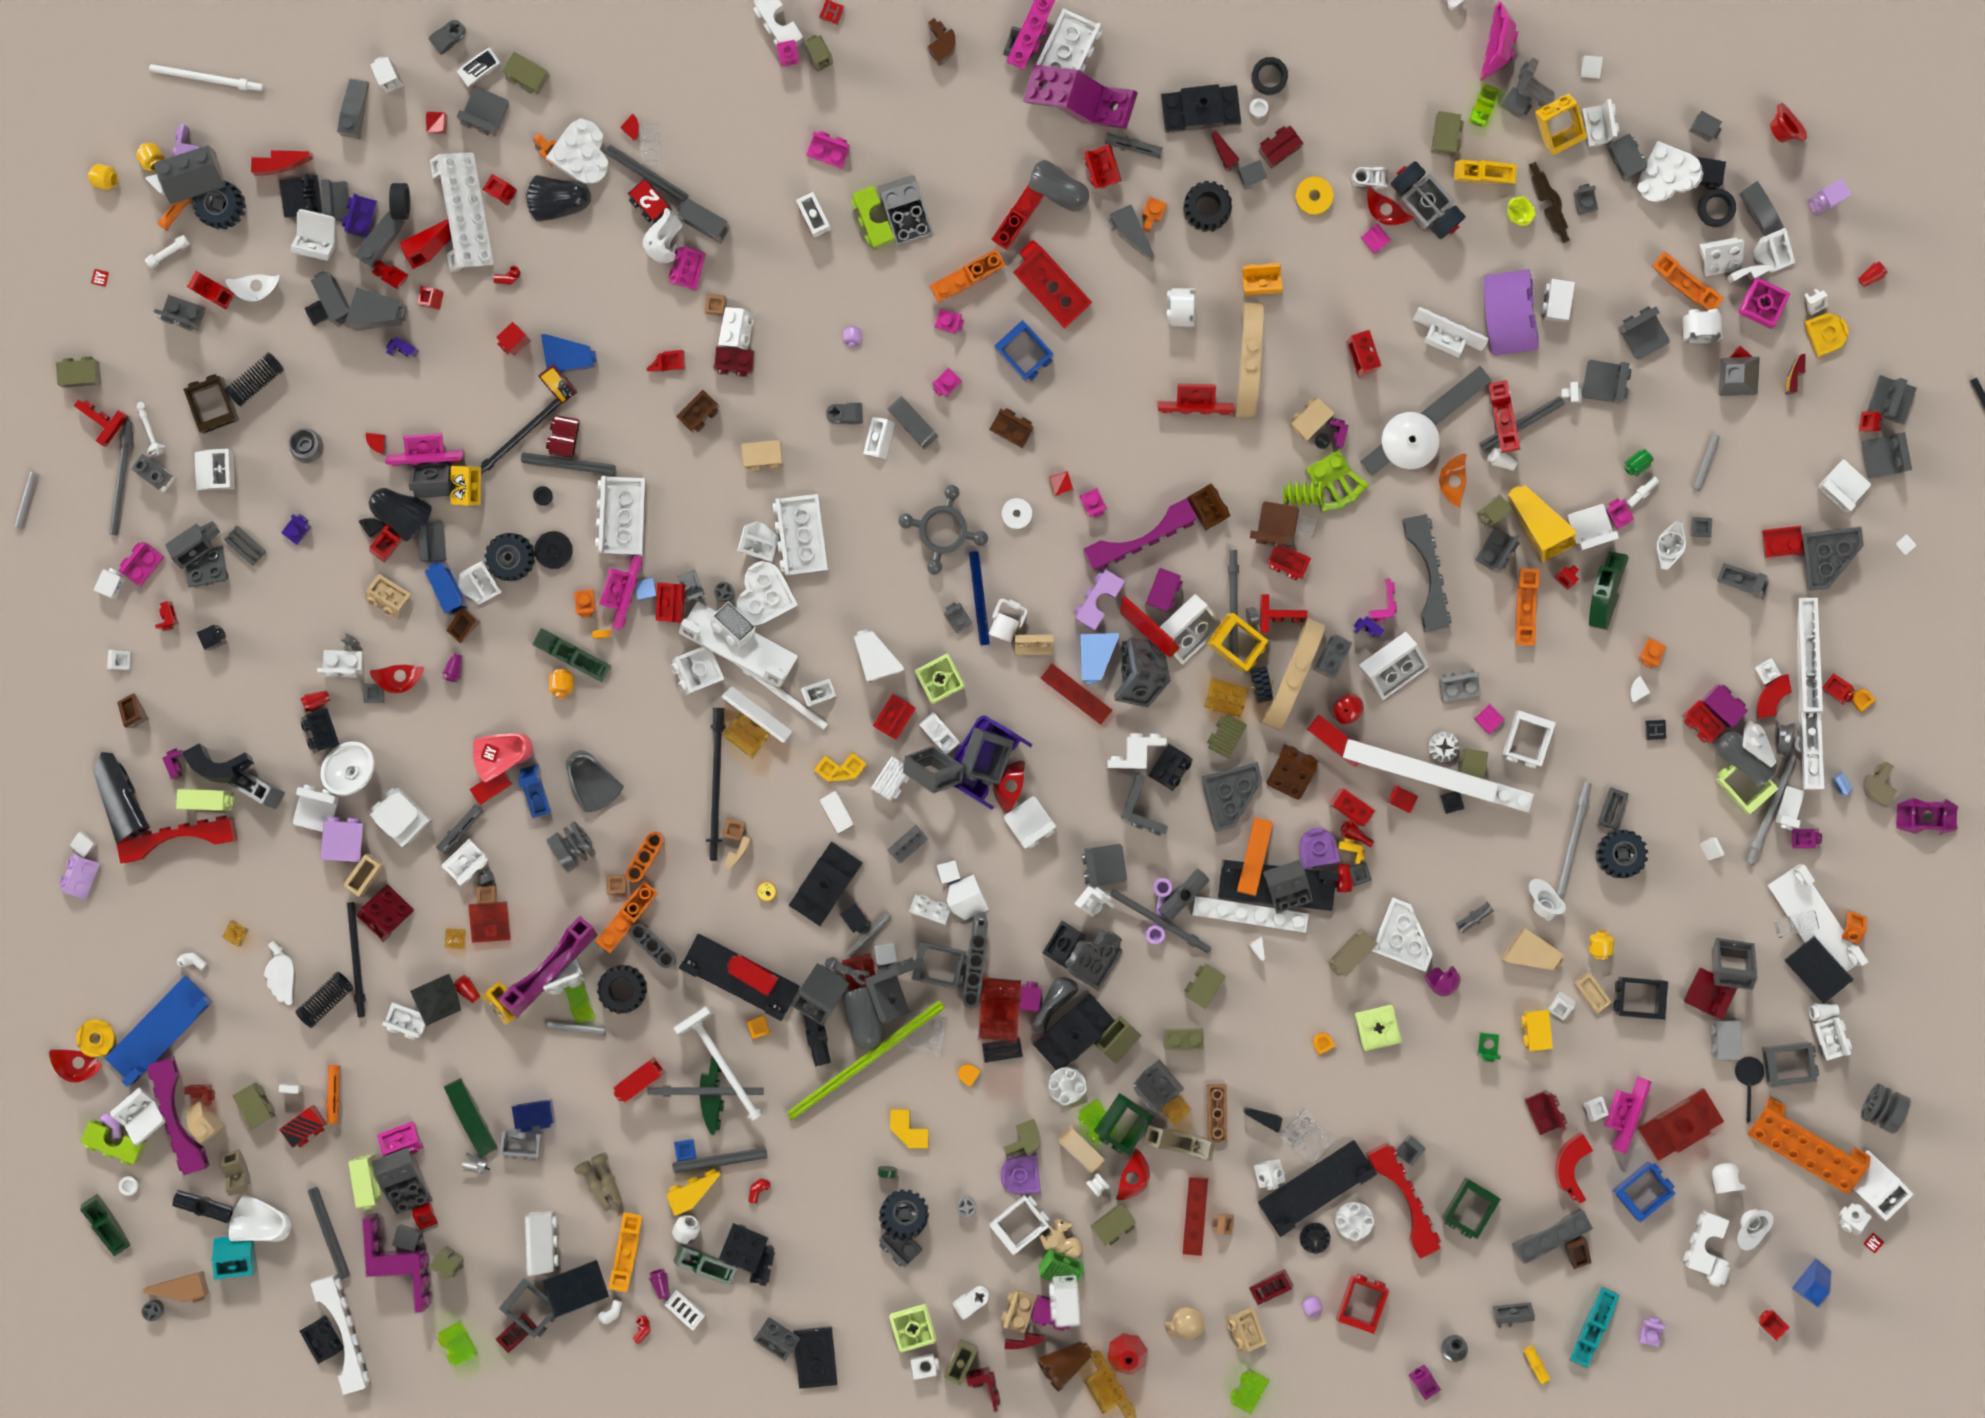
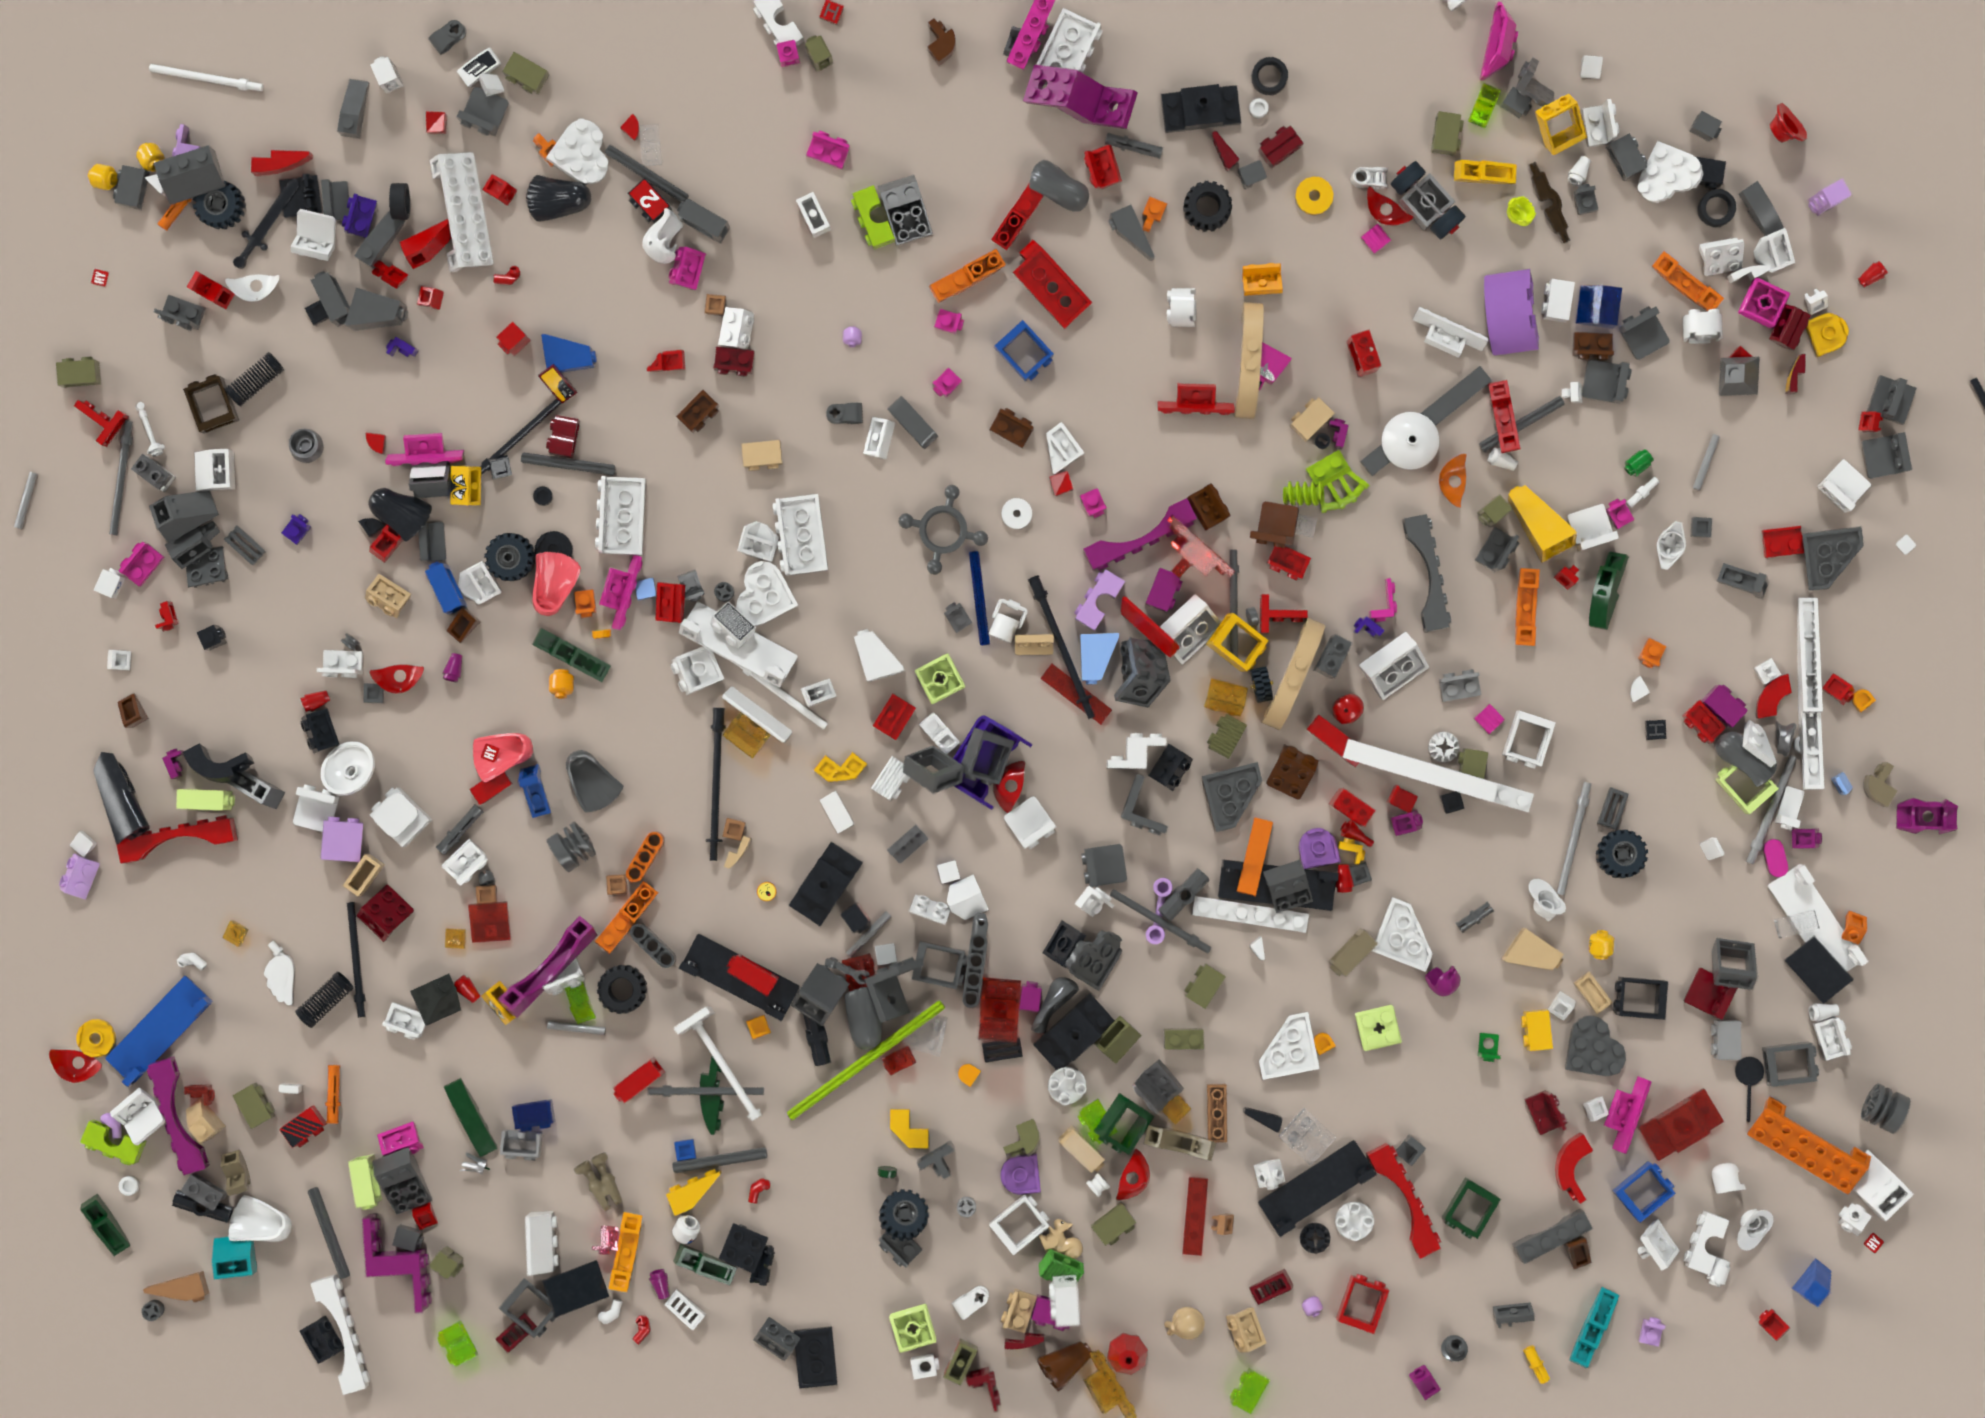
(131, 187): none -> dark grey brick
(153, 261): white bar -> none
(182, 513): none -> dark grey slope
(203, 1191): none -> flat silver bracket
(266, 223): none -> black sword
(428, 470): none -> white sticker
(490, 84): none -> white slope
(500, 467): none -> tile
(553, 581): none -> coral hair
(609, 1240): none -> clear pink bracket
(898, 1060): none -> clear red bracket
(936, 1157): none -> dark grey bracket
(1041, 596): none -> black bar
(1062, 448): none -> white wing
(1195, 552): none -> clear red brick
(1272, 364): none -> dark pink torso
(1291, 1049): none -> white plate
(1407, 823): none -> magenta bracket
(1579, 172): none -> white cone
(1592, 345): none -> reddish brown bracket
(1593, 1049): none -> dark grey plate
(1598, 306): none -> clear blue slope
(1658, 1245): none -> white tile
(1775, 858): none -> dark pink tile
(1790, 327): none -> dark red brick

